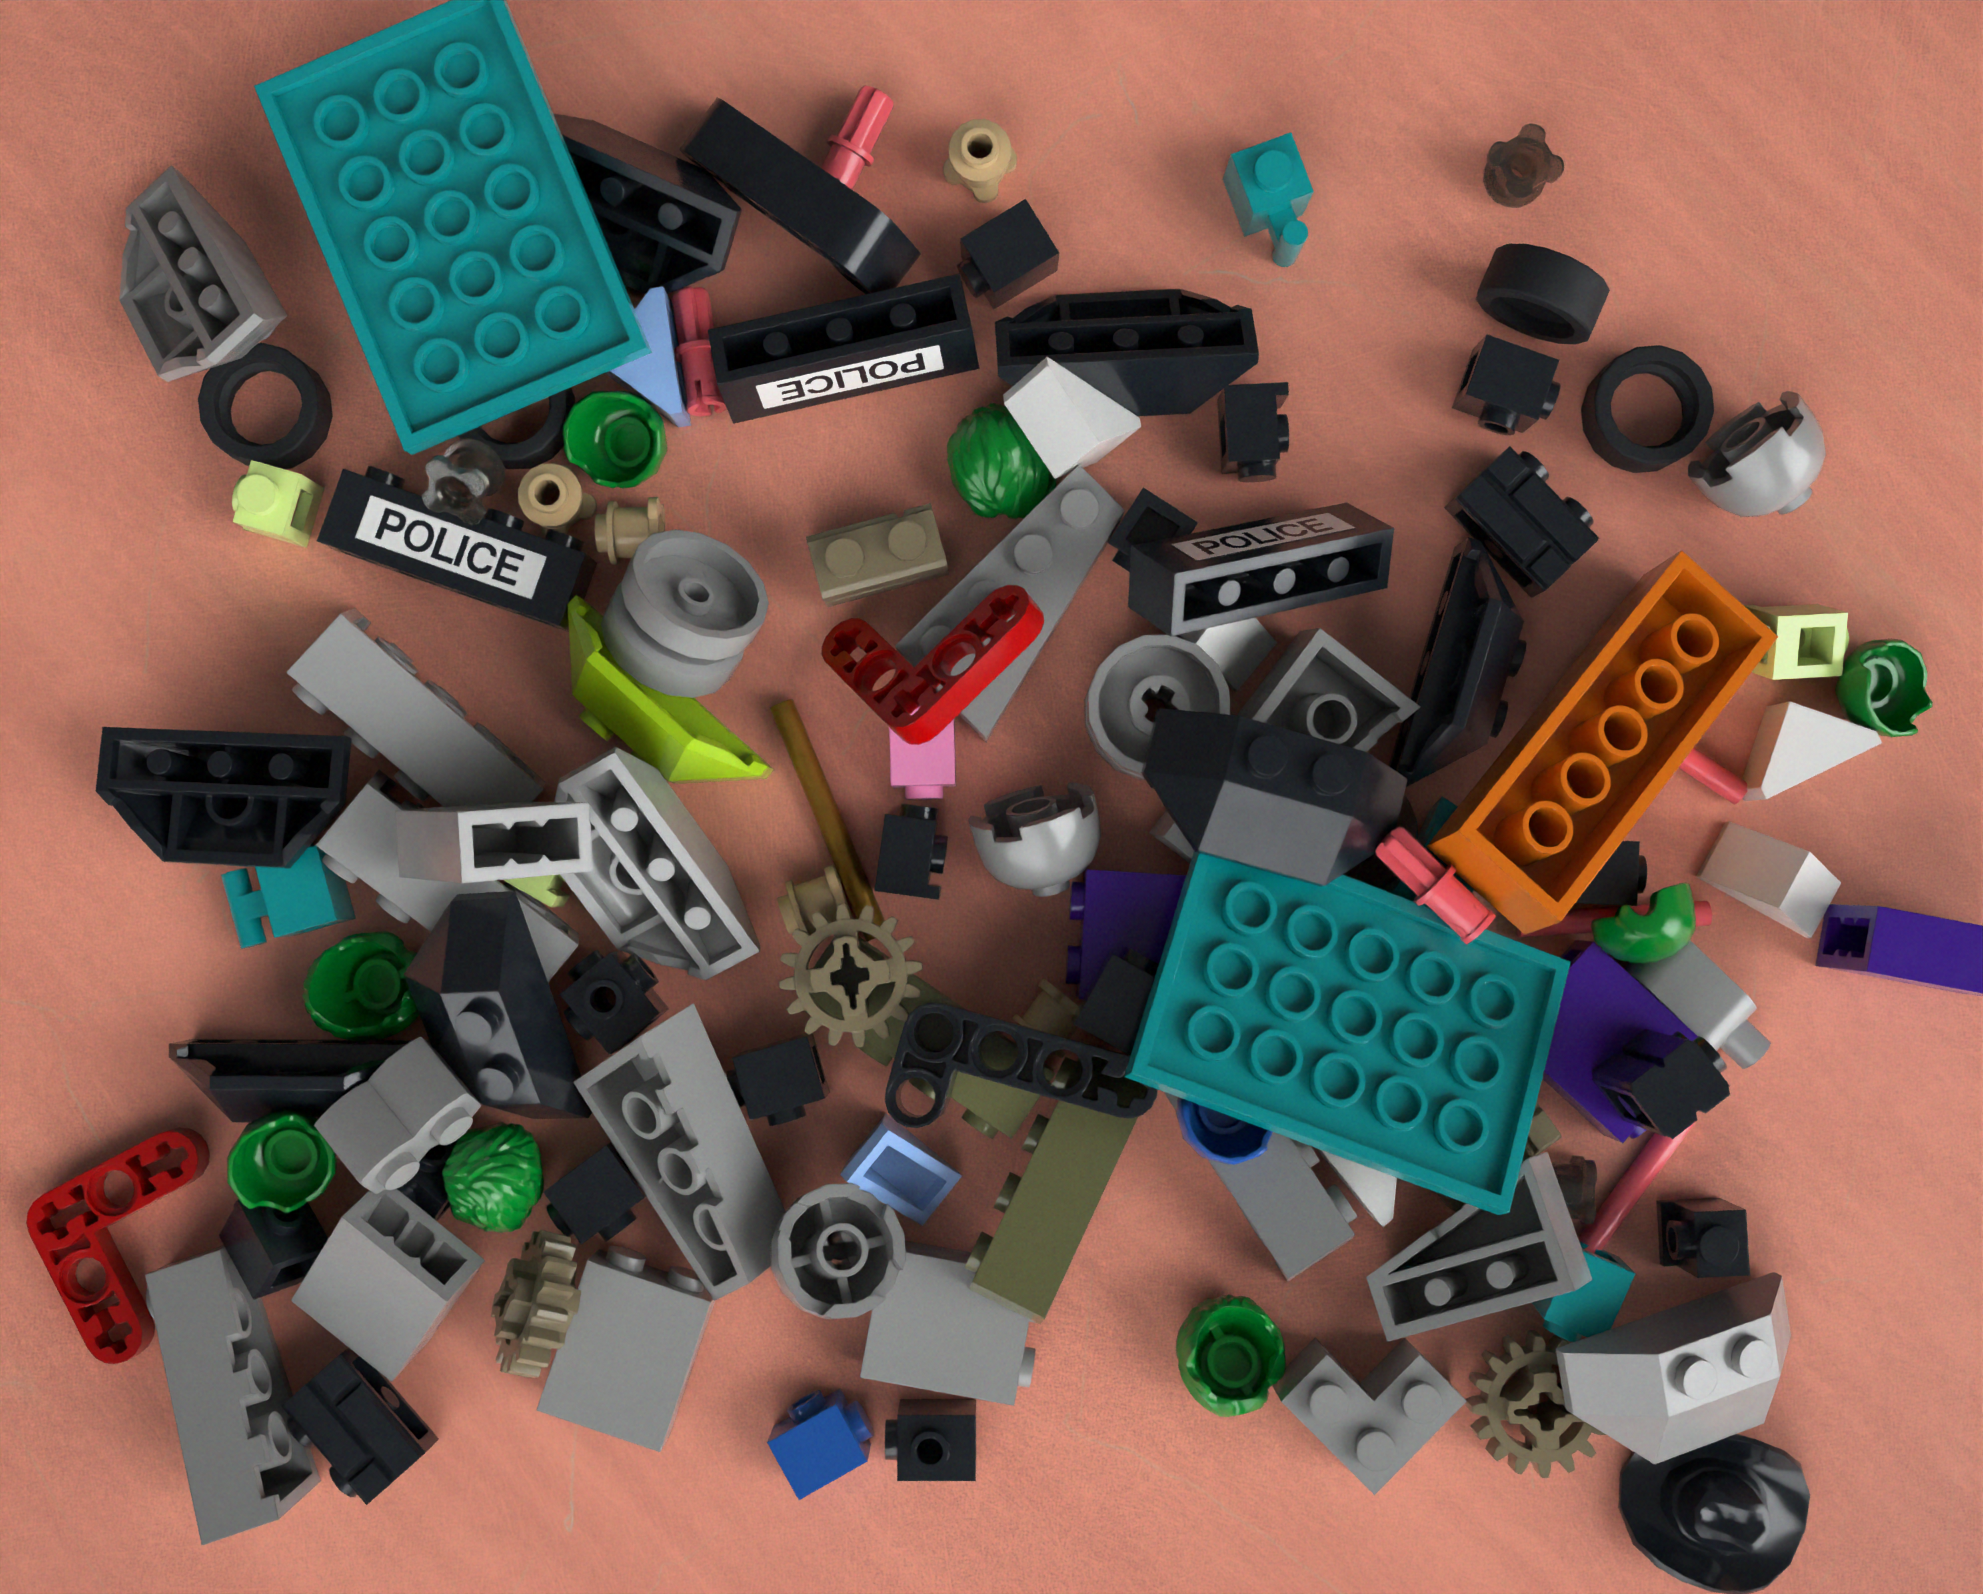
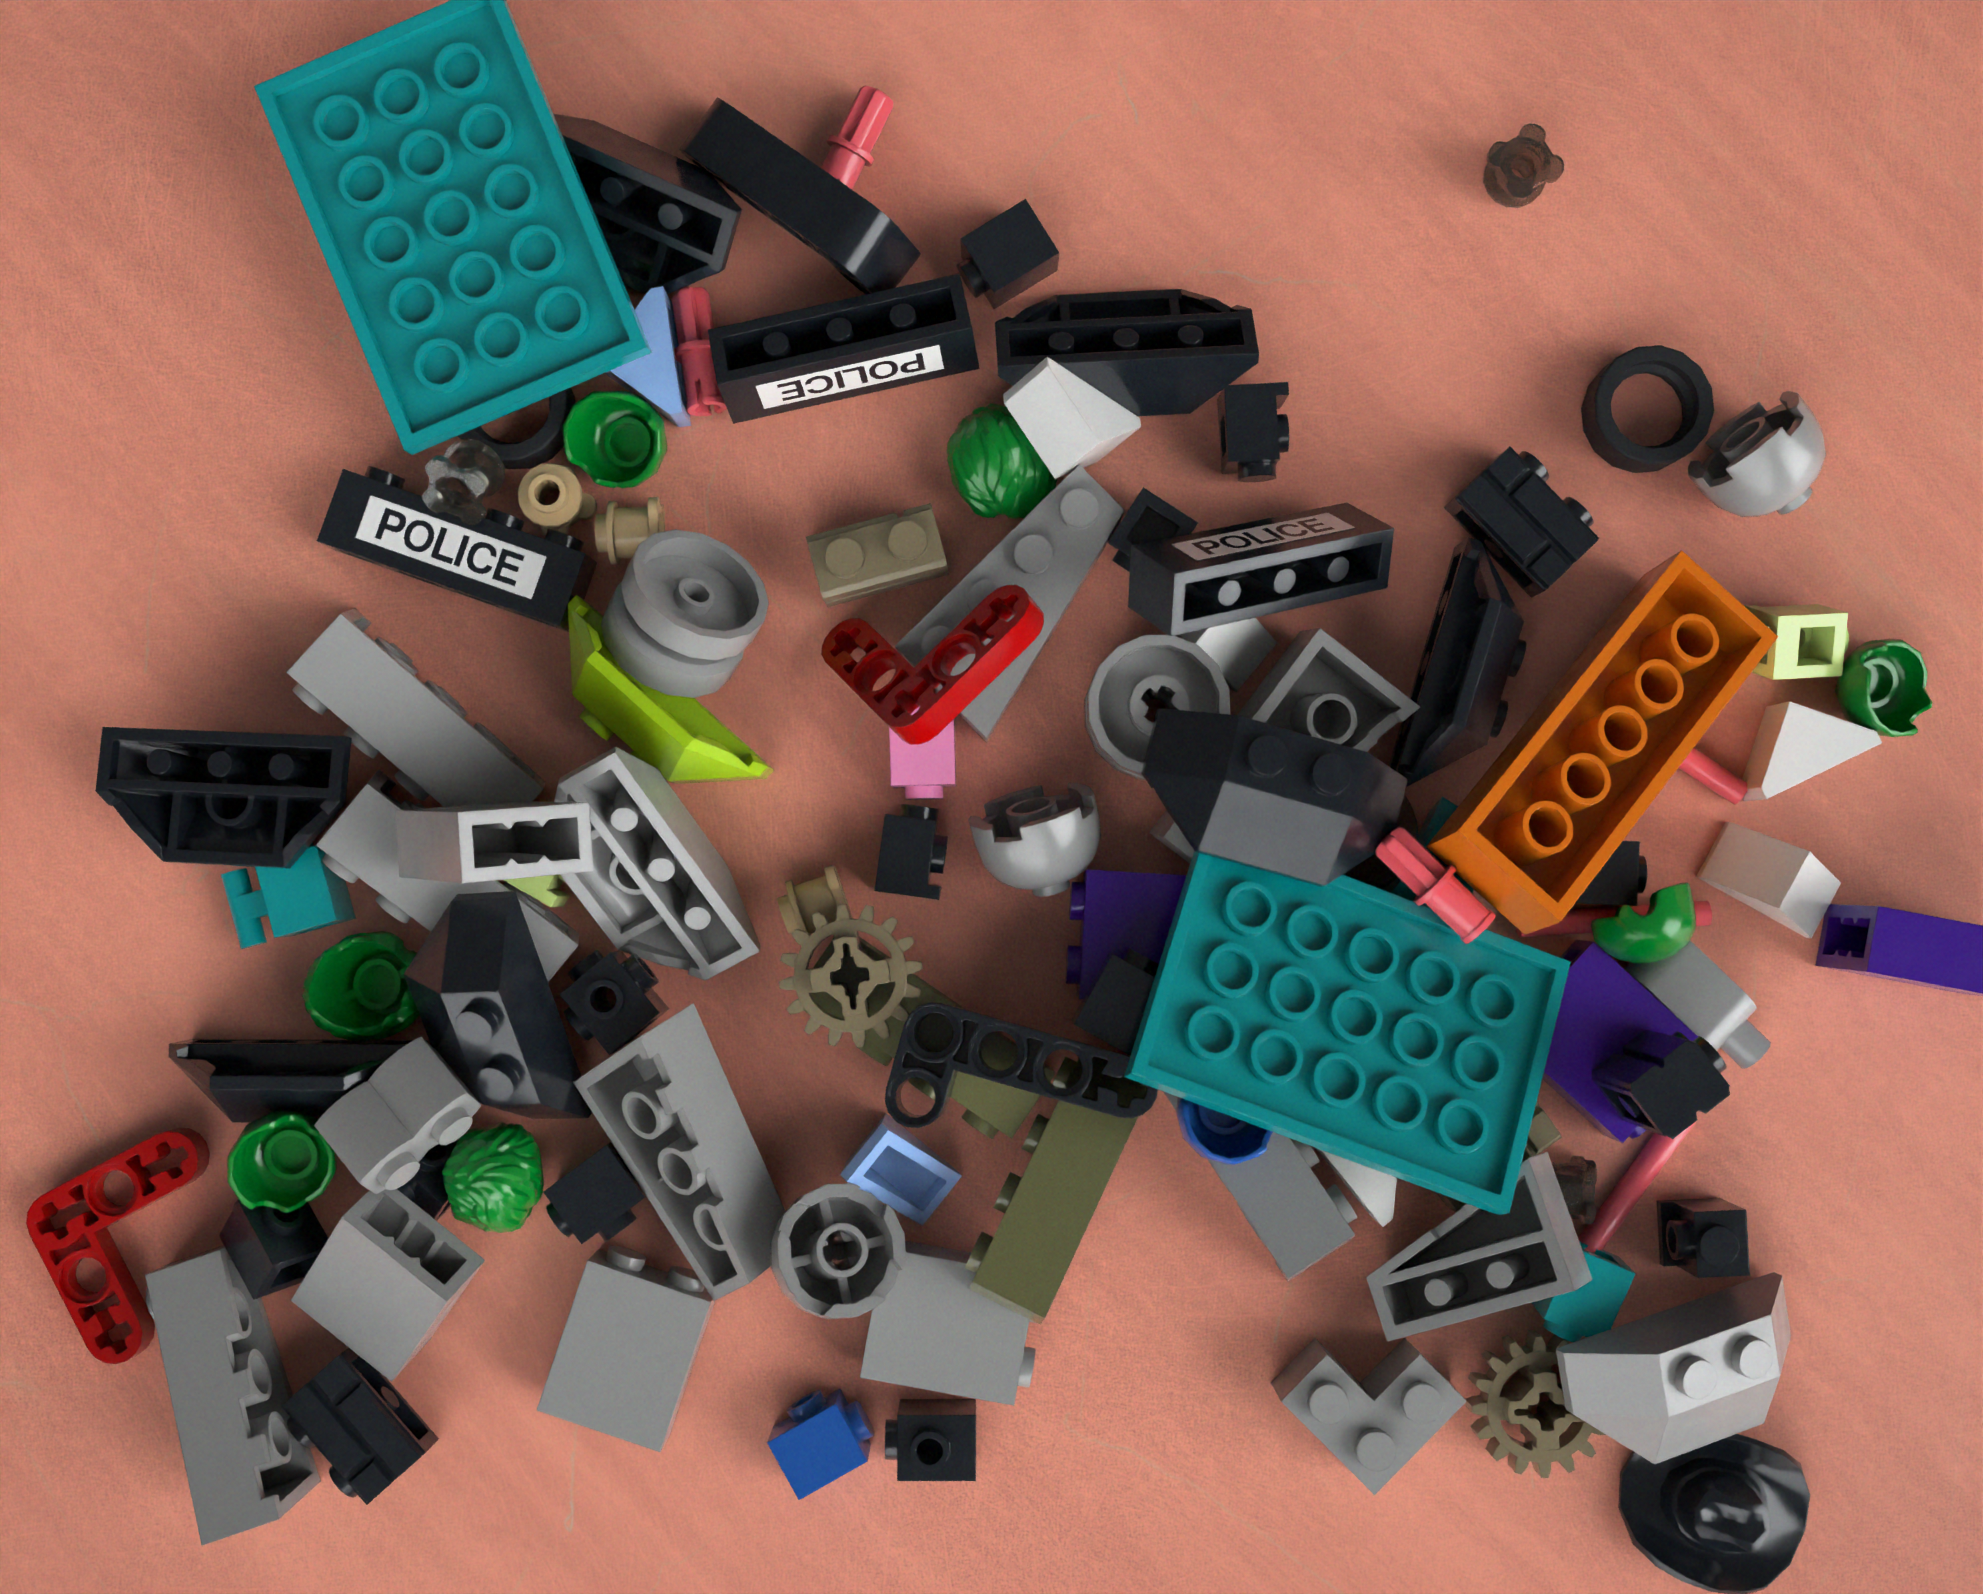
(191, 282): light grey wedge -> none
(268, 499): yellowish green brick -> none
(305, 437): black tyre -> none
(535, 1304): dark tan gear -> none
(779, 1079): black brick -> none
(825, 810): pearl gold bar -> none
(979, 174): tan brick -> none
(1050, 1013): tan brick -> none
(1230, 1355): green hair -> none
(1269, 193): teal brick -> none
(1507, 386): black brick -> none
(1542, 293): black tyre -> none

